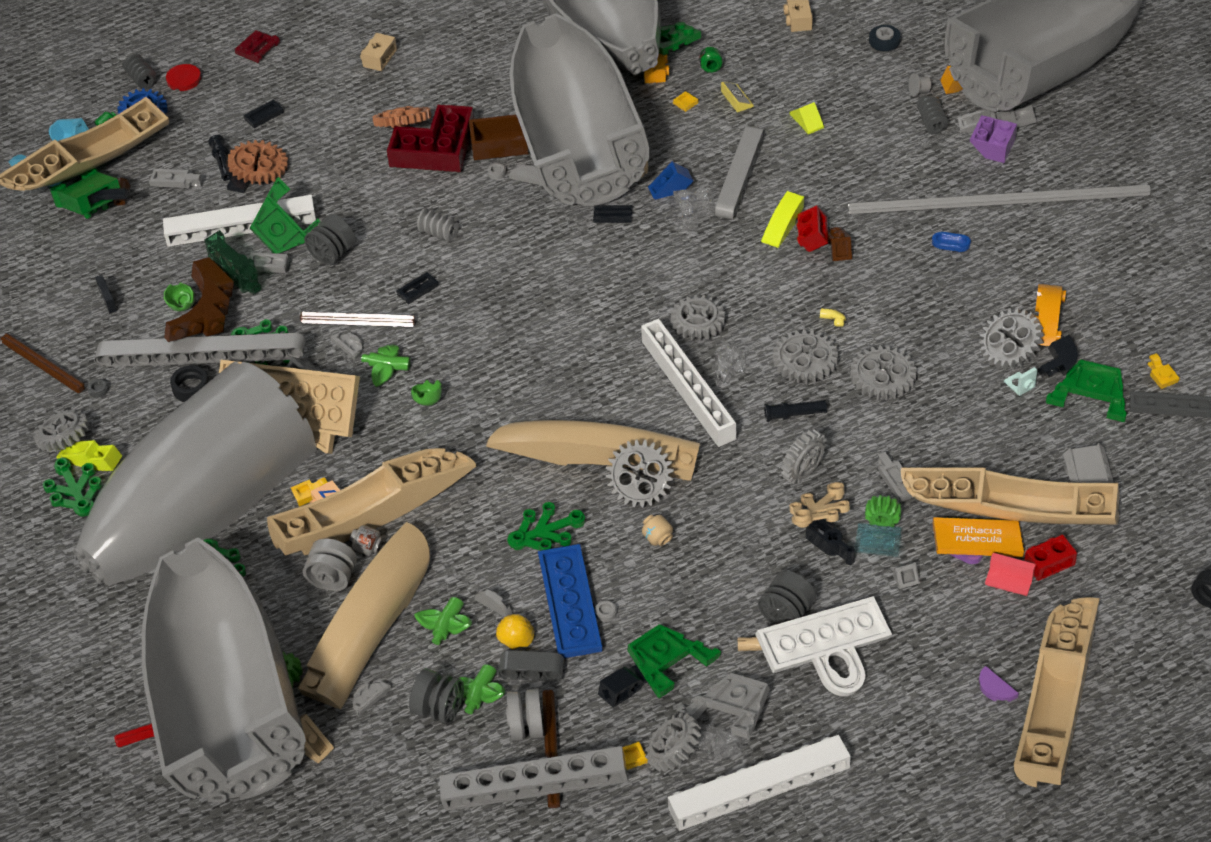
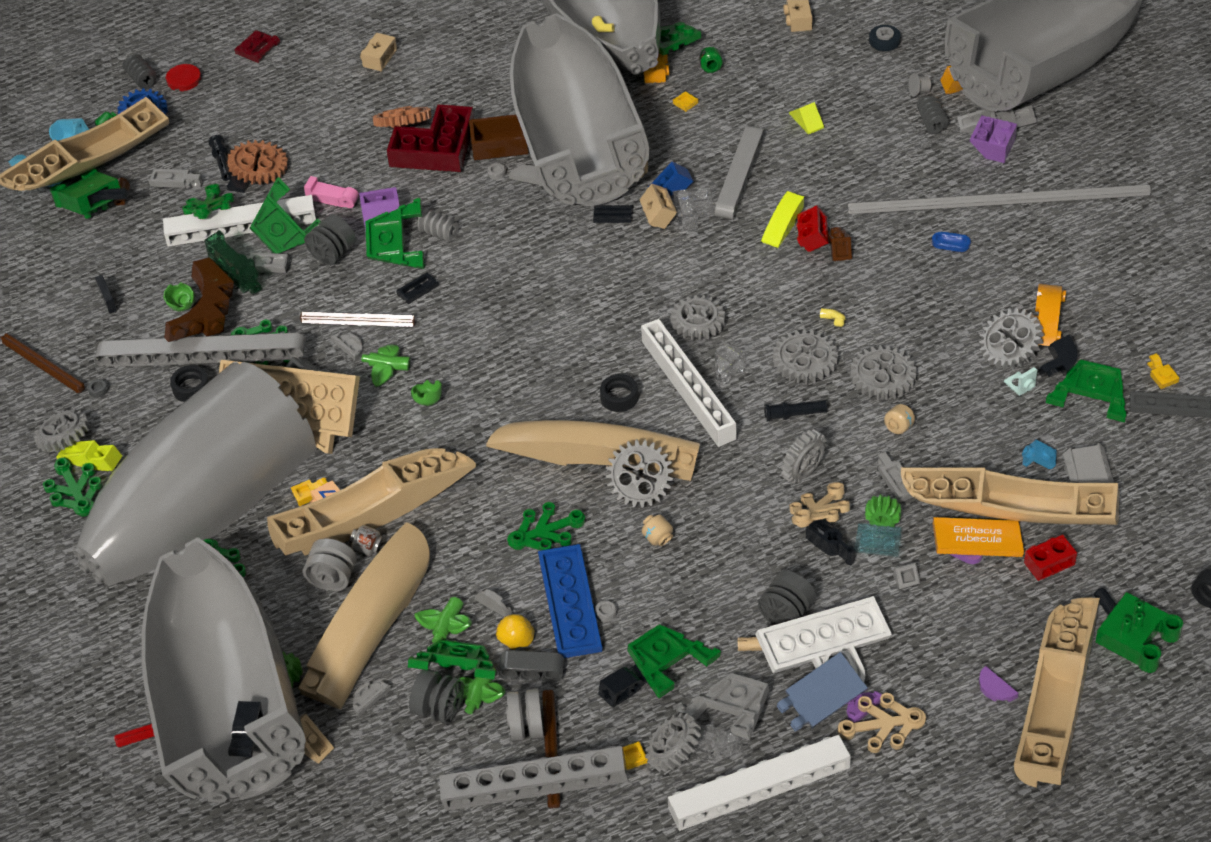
(203, 208): none -> green plant
(241, 743): none -> black piece
(263, 113): black tile -> none
(331, 194): none -> bright pink leg
(378, 202): none -> medium lavender slope
(386, 236): none -> green wing
(458, 654): none -> green wing
(600, 26): none -> light yellow arm
(619, 404): none -> black tyre
(658, 206): none -> tan brick
(735, 96): light yellow slope -> none
(822, 692): none -> sand blue tile
(854, 713): none -> medium lavender tile
(884, 722): none -> tan plant
(899, 419): none -> tan head
(1010, 574): coral panel -> none
(1040, 454): none -> dark azure bracket
(1133, 626): none -> green piece

